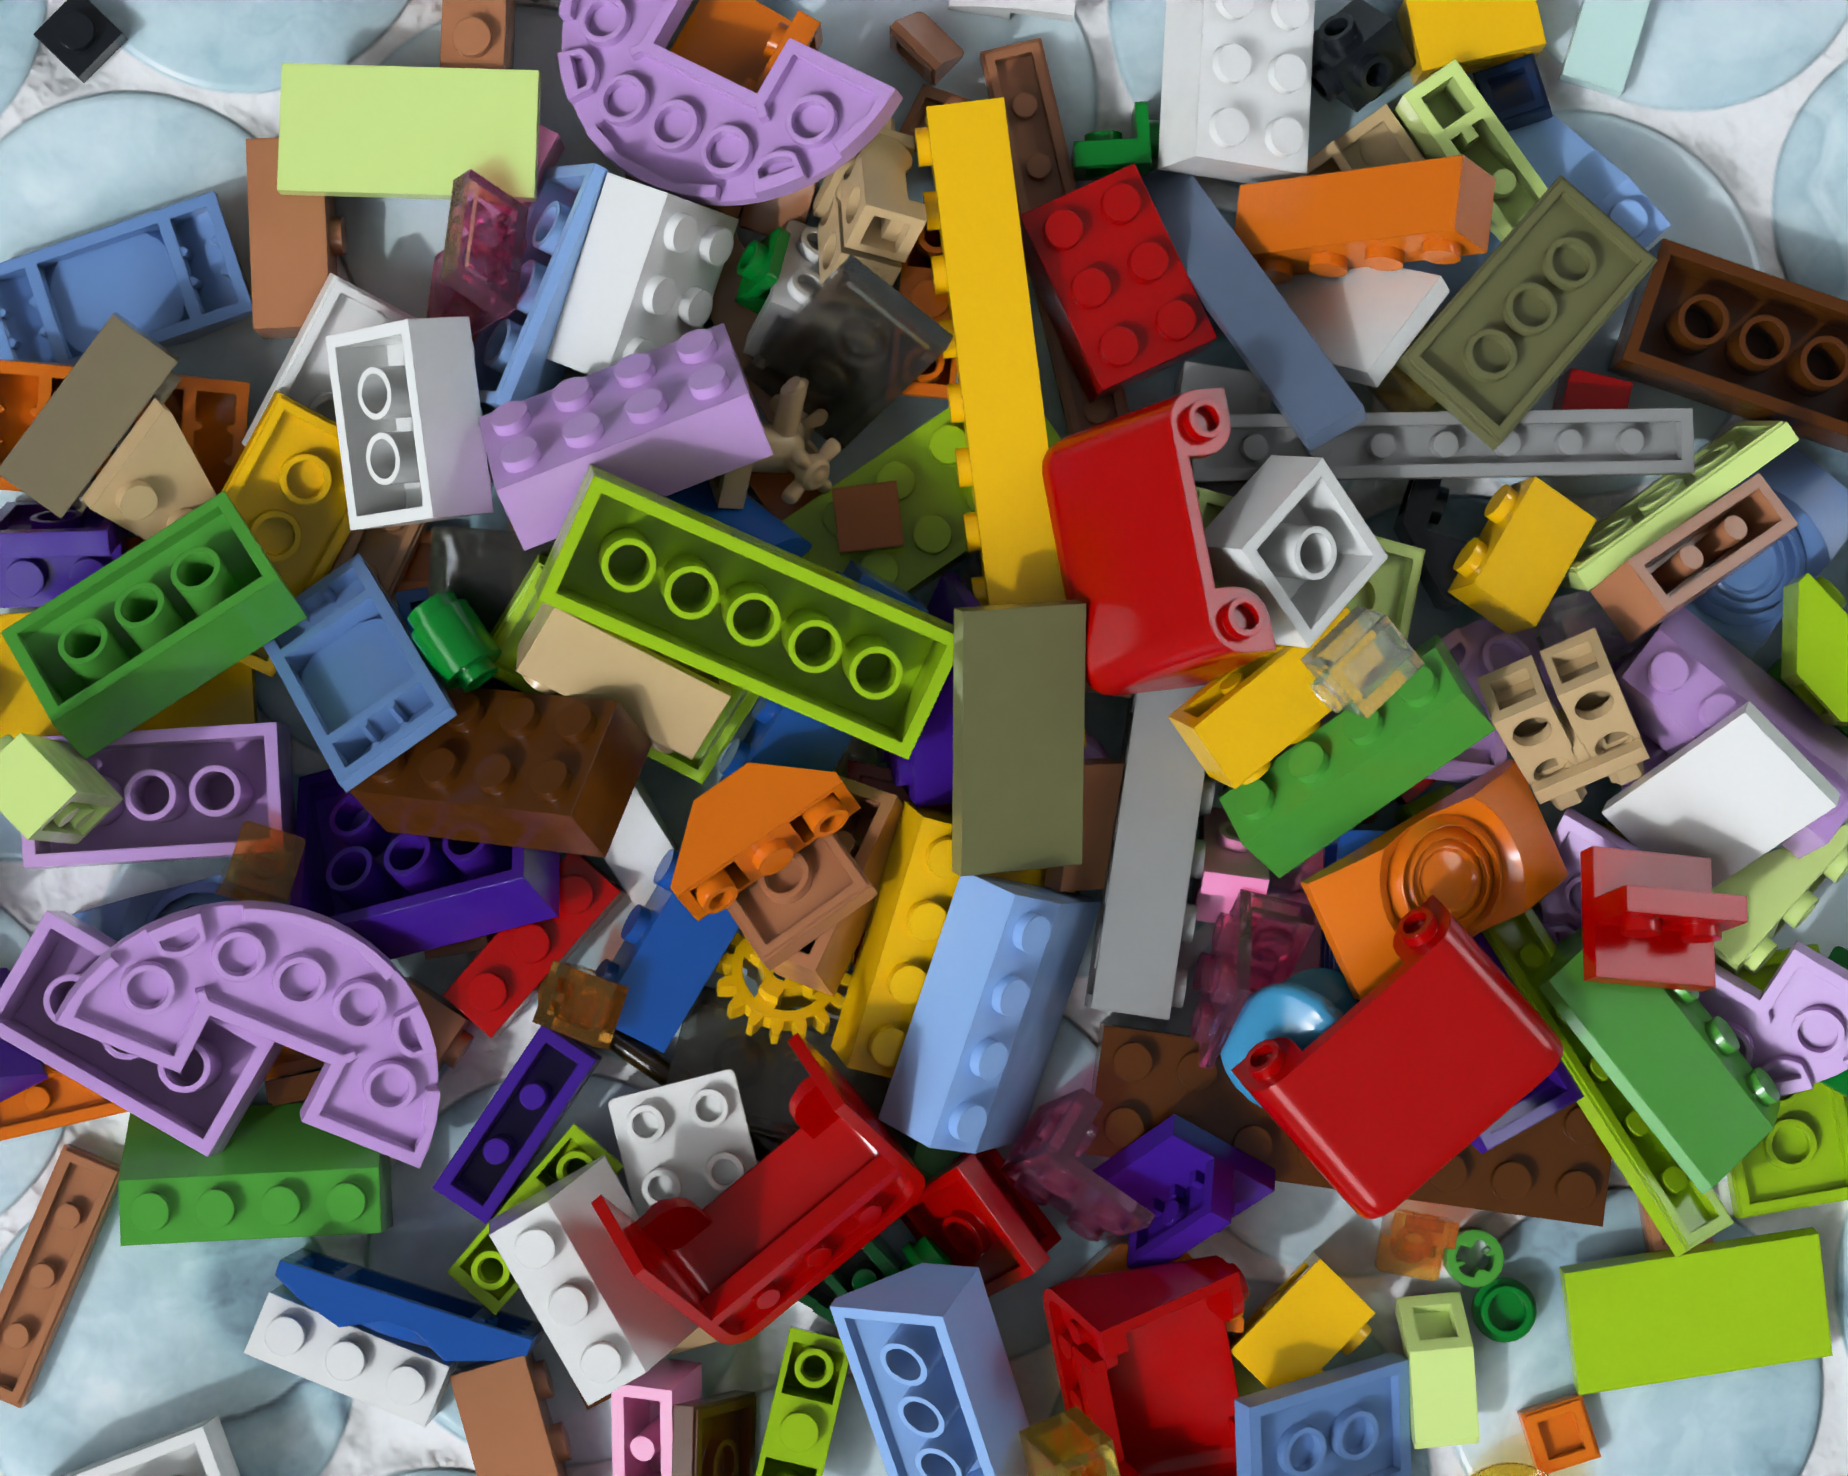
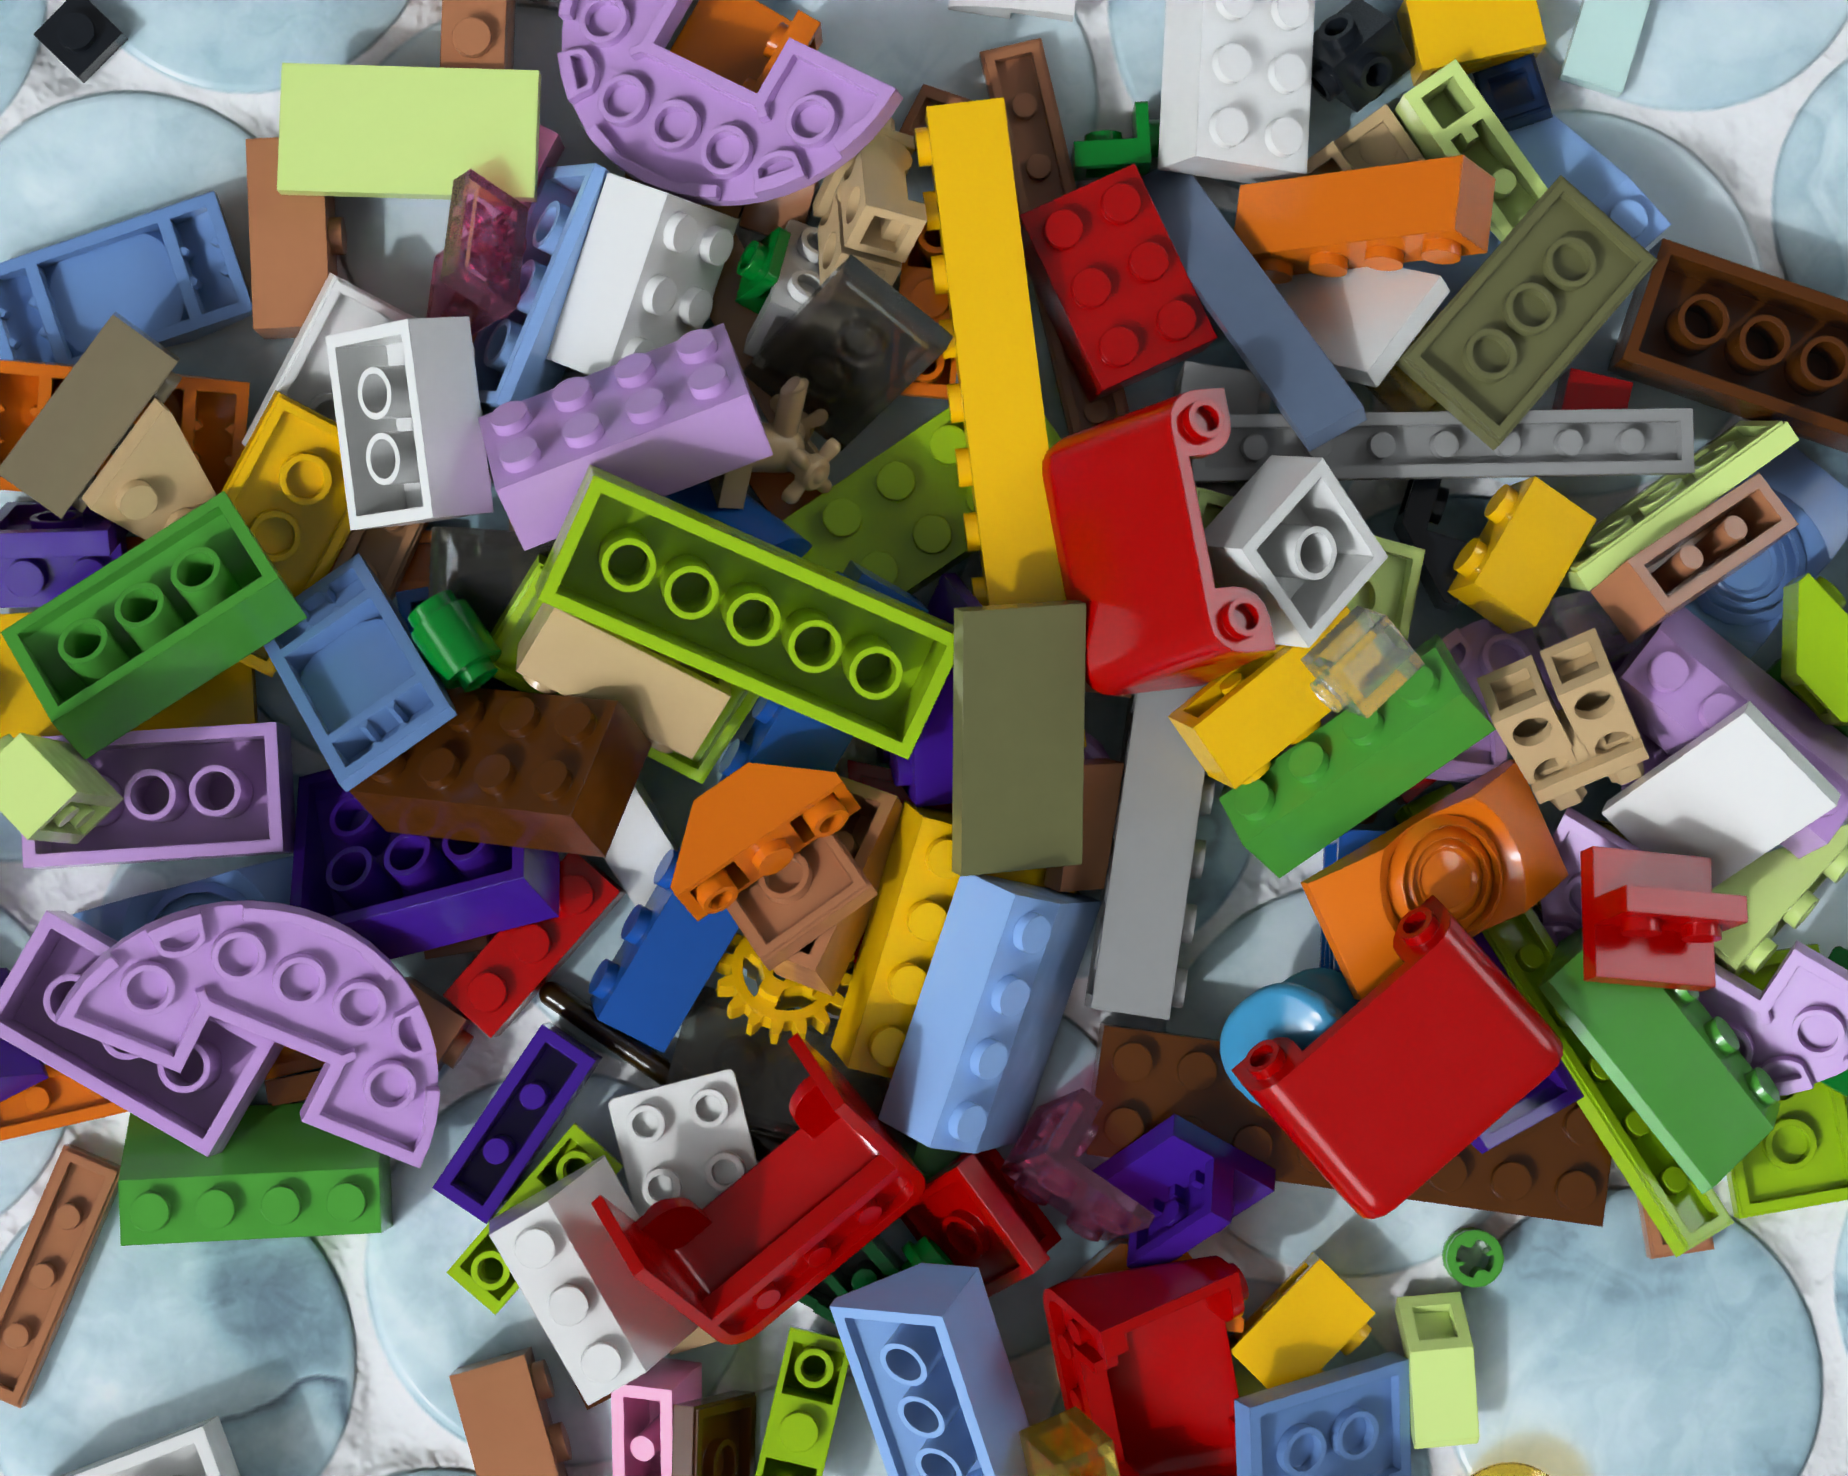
(261, 864): clear orange bracket -> none
(350, 1359): white brick -> none
(405, 1310): blue slope -> none
(580, 1004): clear orange bracket -> none
(867, 517): dark orange tile -> none
(924, 46): nougat slope -> none
(1225, 869): bright pink brick -> none
(1249, 950): clear pink bracket -> none
(1414, 1243): clear orange bracket -> none
(1504, 1310): green plate -> none
(1559, 1433): orange tile -> none
(1696, 1313): lime tile -> none

